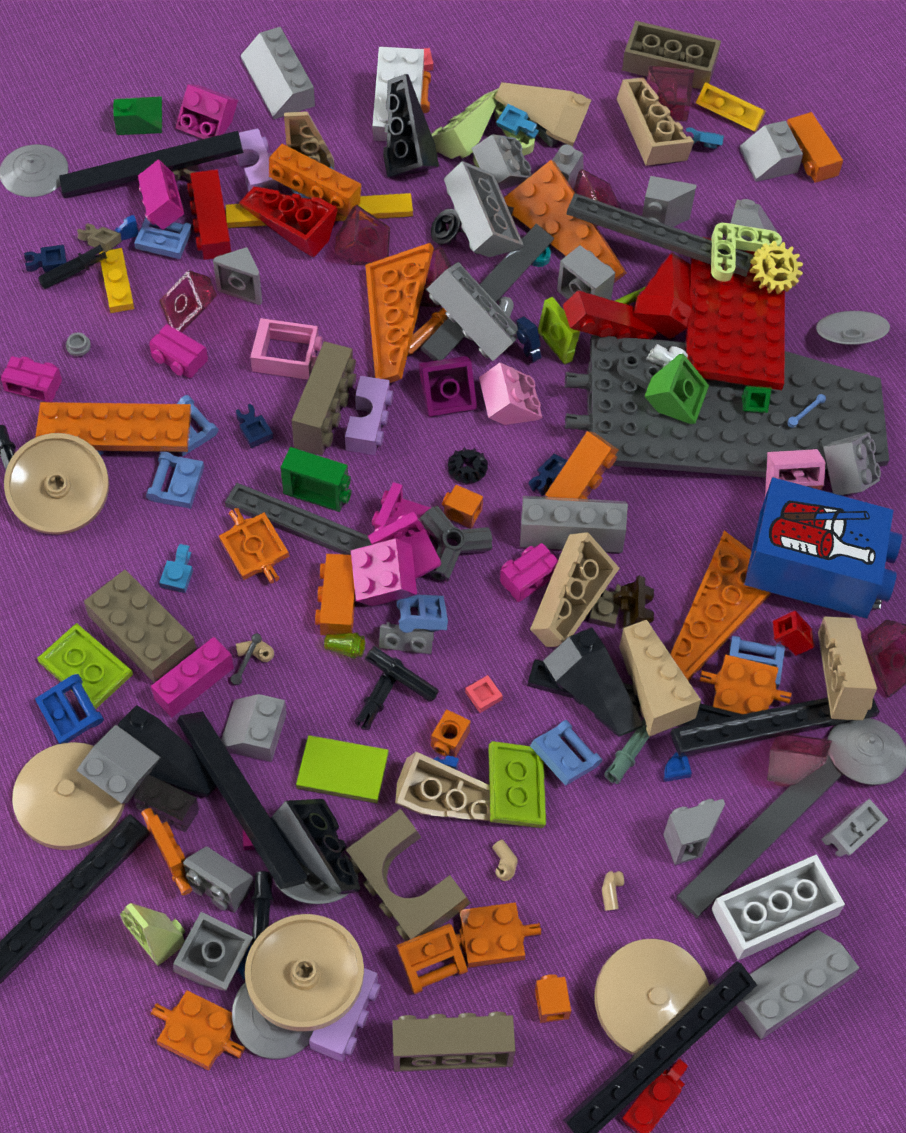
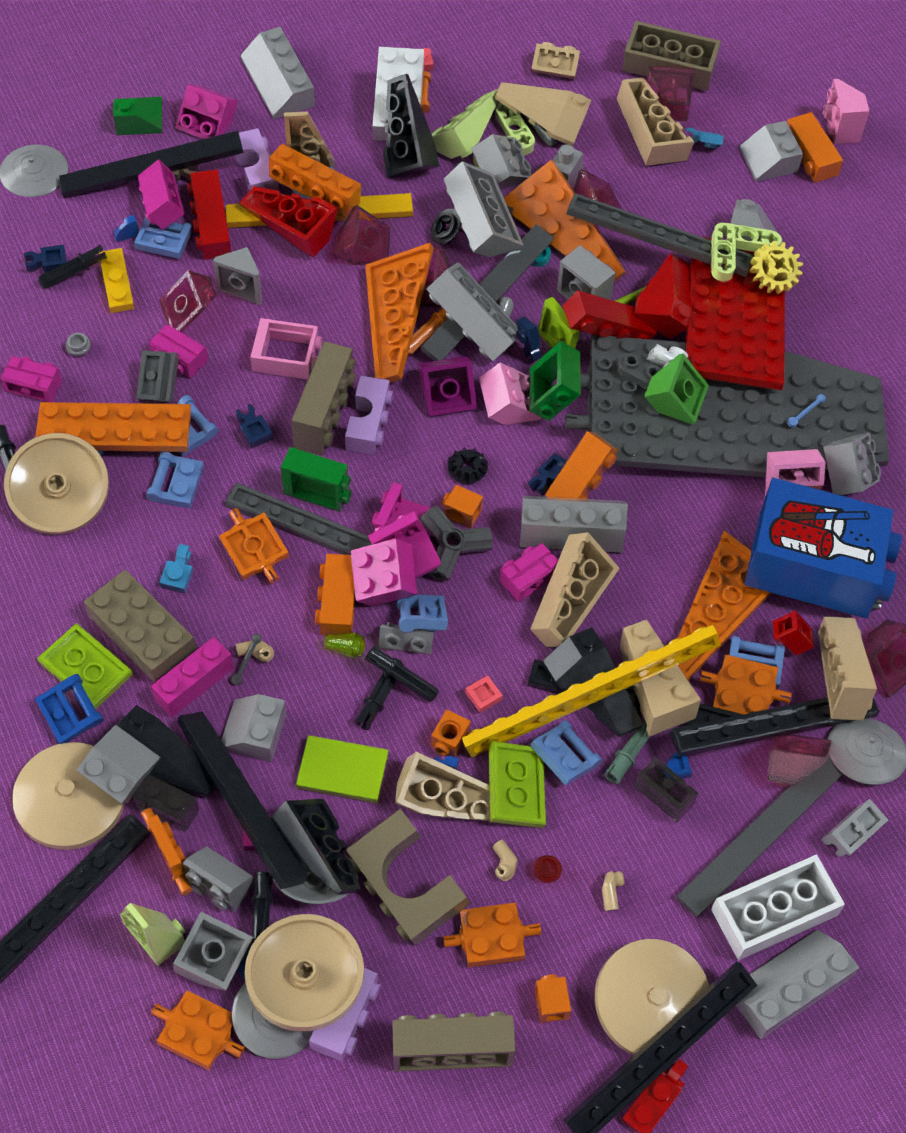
(103, 236): dark tan plate -> none
(157, 376): none -> dark grey plate
(428, 950): orange plate -> none
(514, 120): dark azure plate -> none
(547, 869): none -> clear red plate
(556, 60): none -> tan bracket
(561, 364): none -> green window
(591, 691): none -> yellow plate
(604, 610): dark tan plate -> none
(633, 600): dark brown hips -> none
(666, 789): none -> clear smoke brick
(668, 201): light grey slope -> none
(691, 829): light grey slope -> none
(730, 107): yellow plate -> none
(756, 399): green slope -> none
(845, 113): none -> bright pink slope
(853, 327): light grey hat -> none

